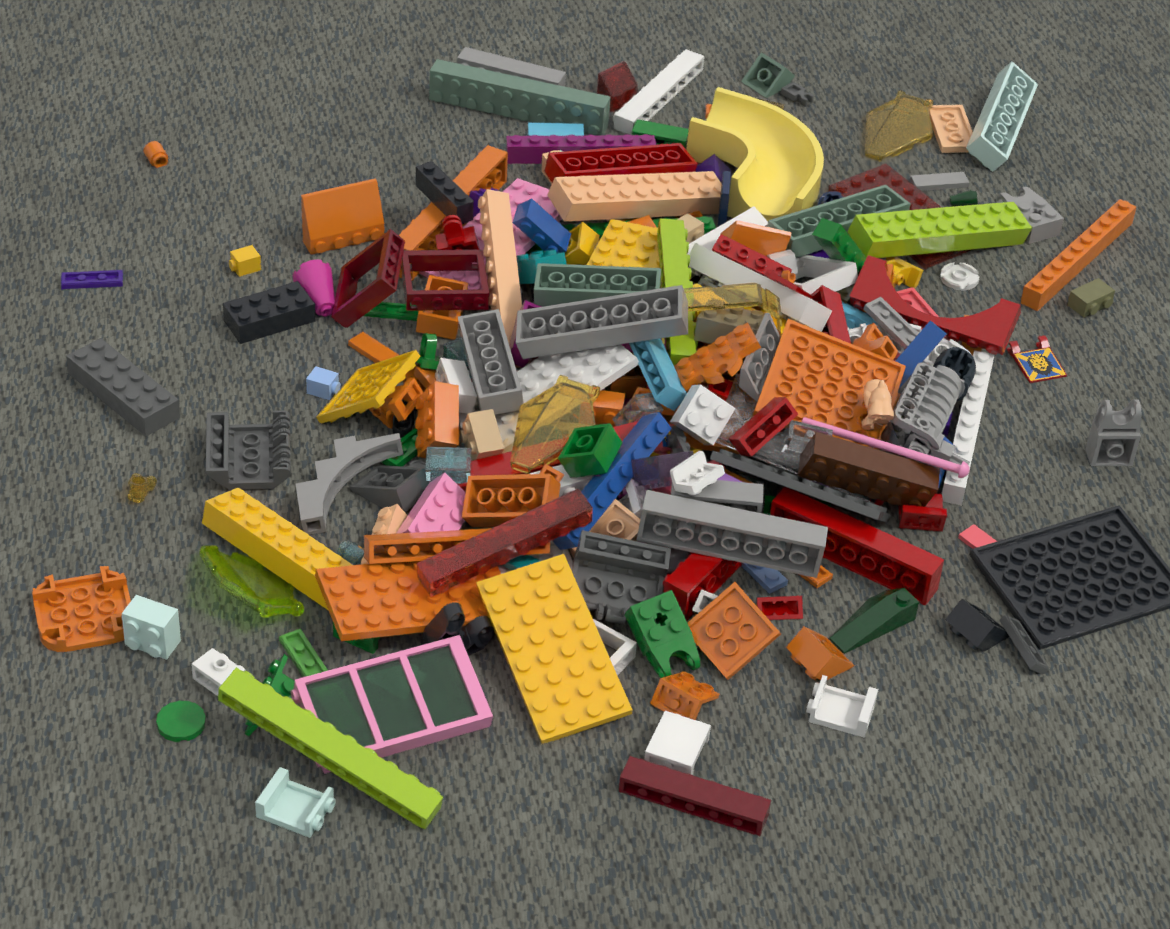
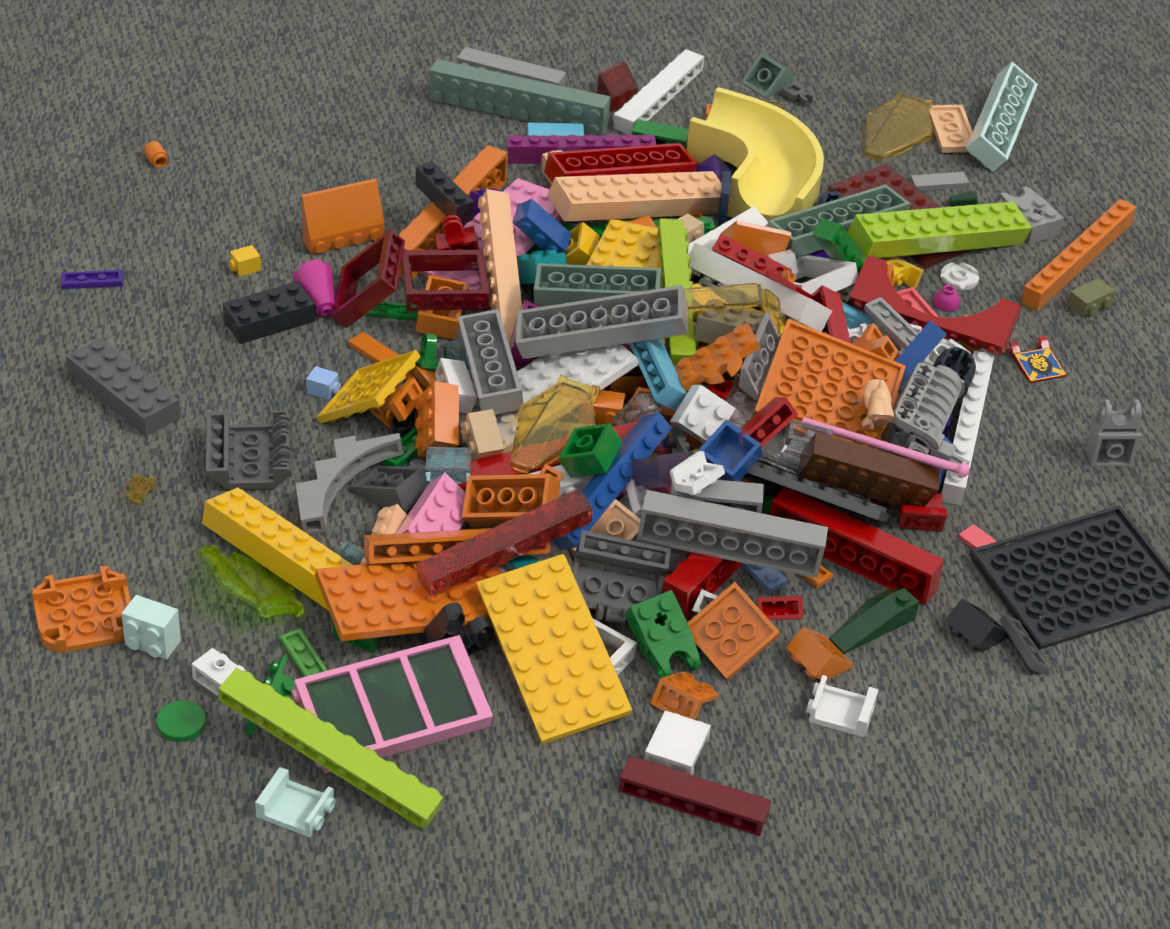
(726, 449): none -> blue piece
(946, 299): none -> dark pink brick

